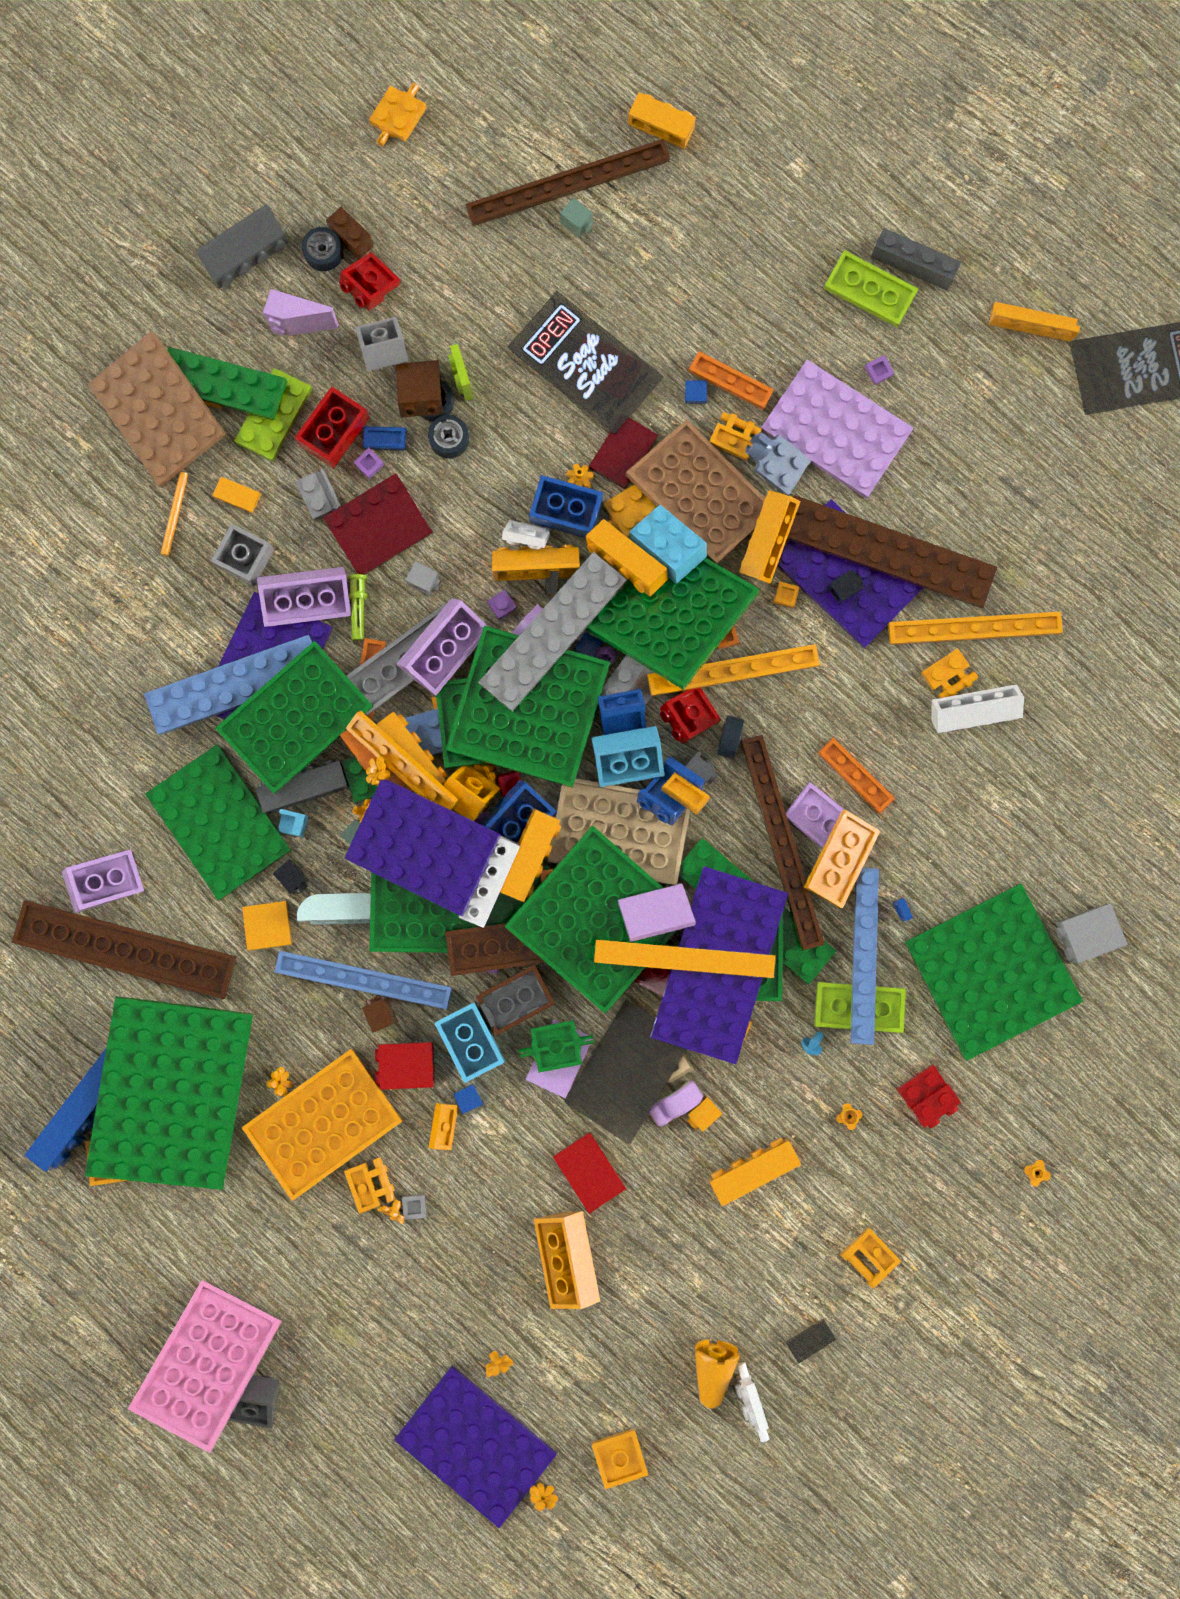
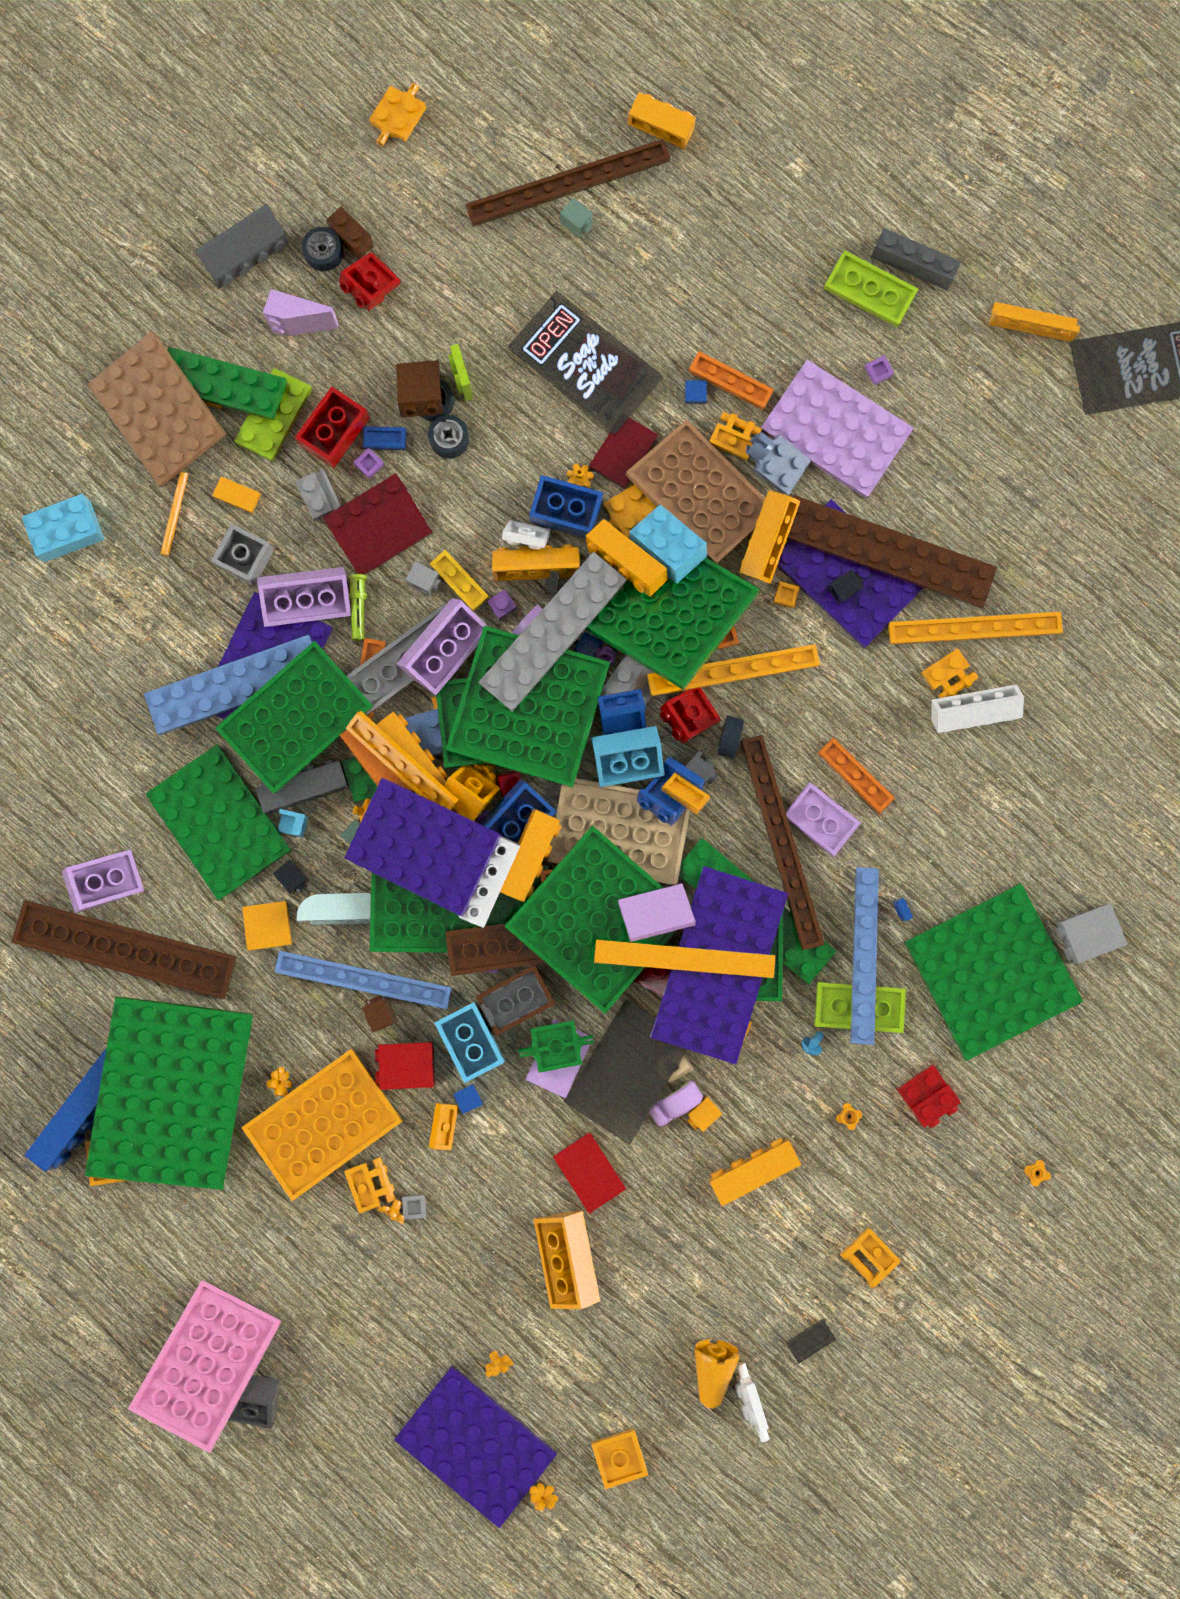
(63, 528): none -> medium azure brick
(377, 771): light orange plant -> none
(381, 343): light grey brick -> none
(459, 580): none -> yellow plate
(842, 859): light orange plate -> none

